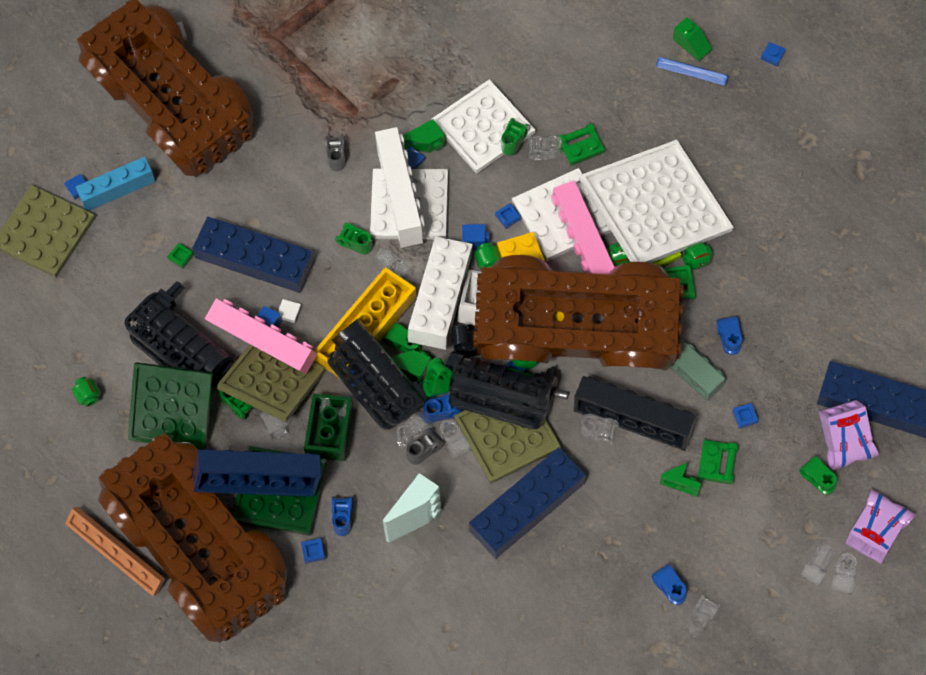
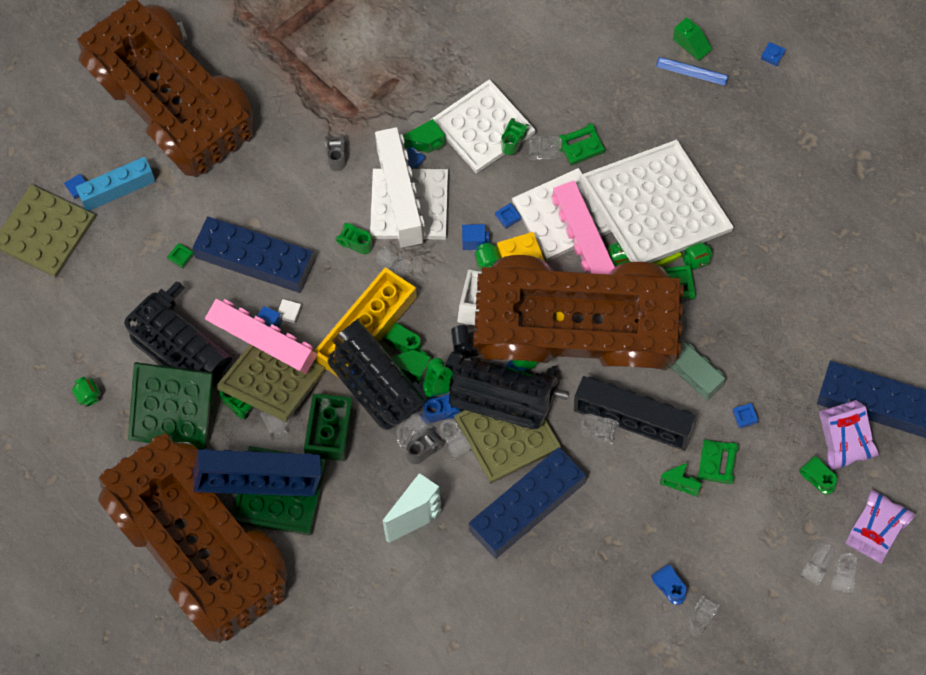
(115, 551): nougat plate -> none
(313, 550): blue plate -> none
(342, 511): blue piece -> none
(440, 293): white brick -> none
(730, 334): blue piece -> none

